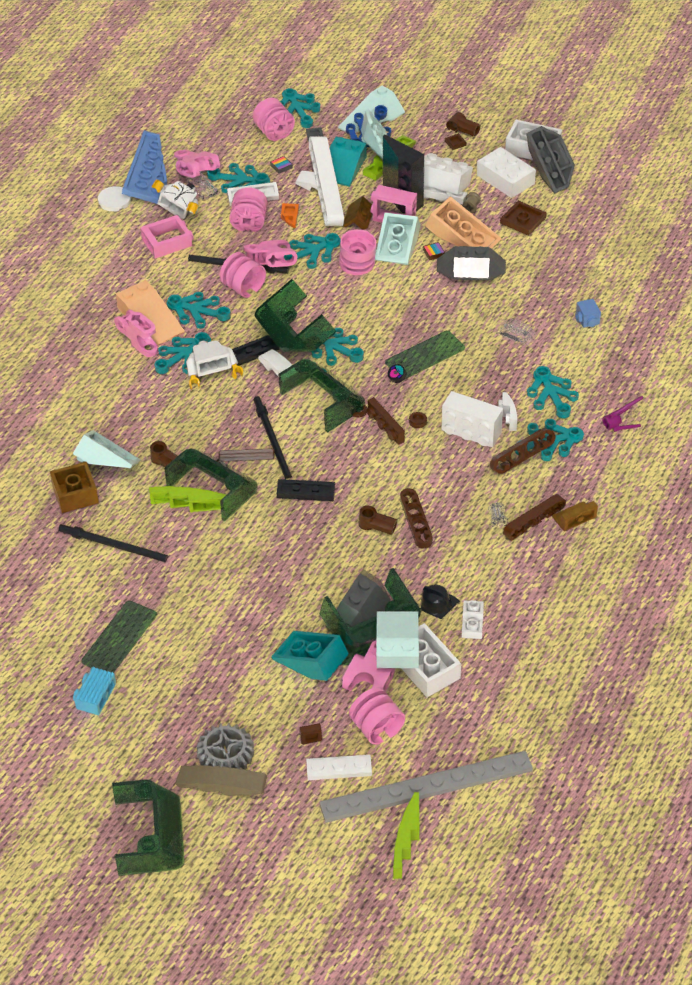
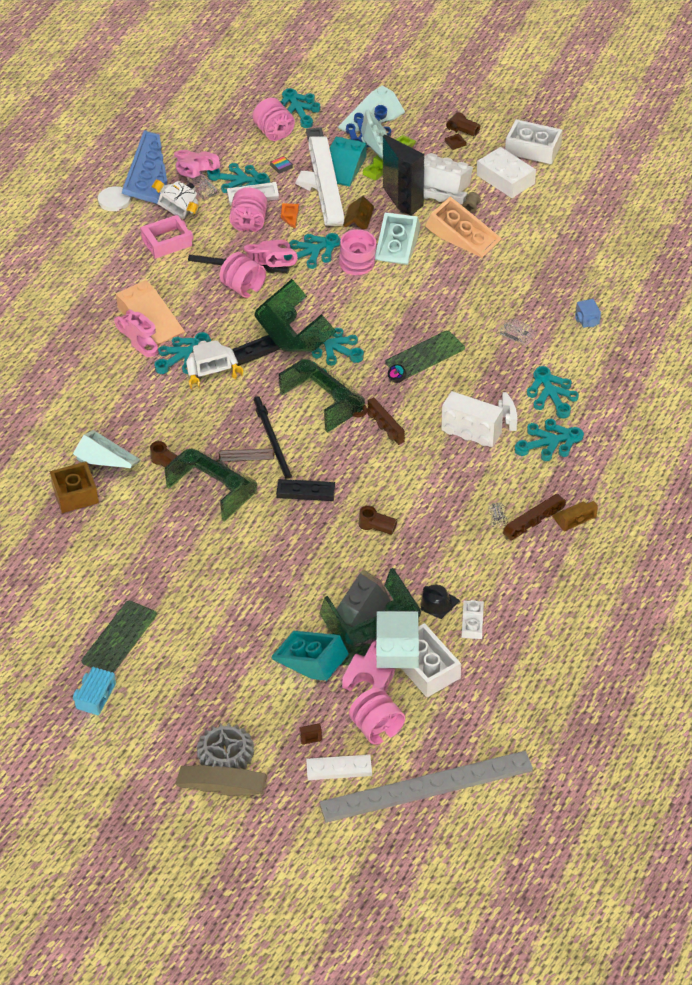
(78, 533): black bar -> none
(158, 851): clear green windscreen -> none
(177, 303): teal plant -> none
(194, 498): lime slope -> none
(274, 361): white slope -> none
(395, 196): bright pink window -> none
(408, 830): lime slope -> none
(413, 519): reddish brown beam -> none
(417, 420): reddish brown tile -> none
(433, 251): tile -> none
(471, 263): dark grey wedge -> none
(521, 447): reddish brown beam -> none
(523, 218): reddish brown plate -> none
(551, 158): dark grey wedge -> none
(613, 419): magenta plant -> none

